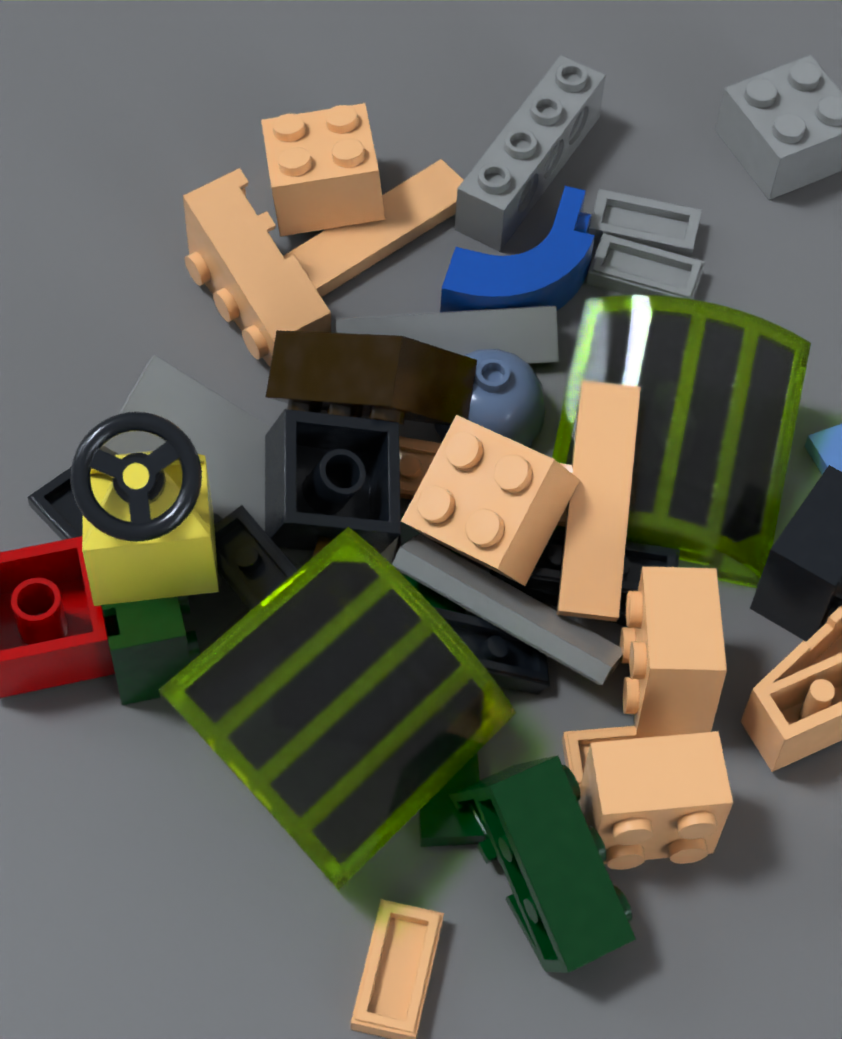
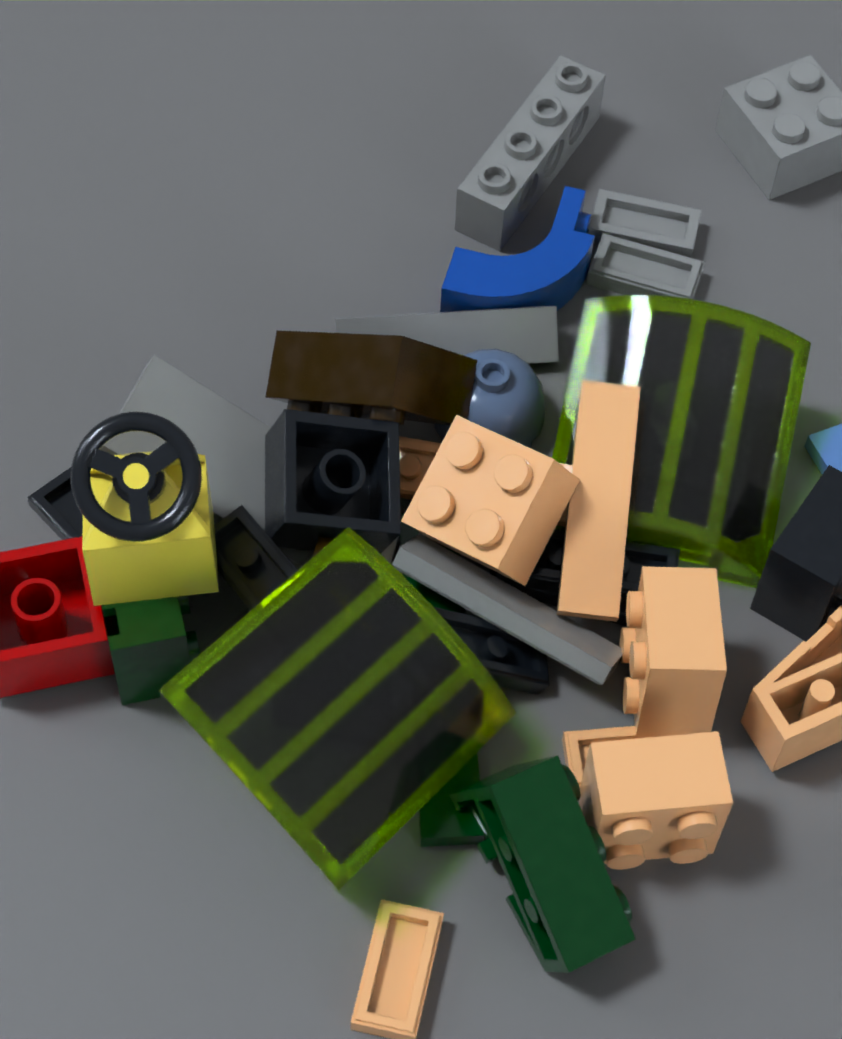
(245, 267): light nougat wedge -> none
(323, 169): light nougat brick -> none
(409, 212): light nougat tile -> none

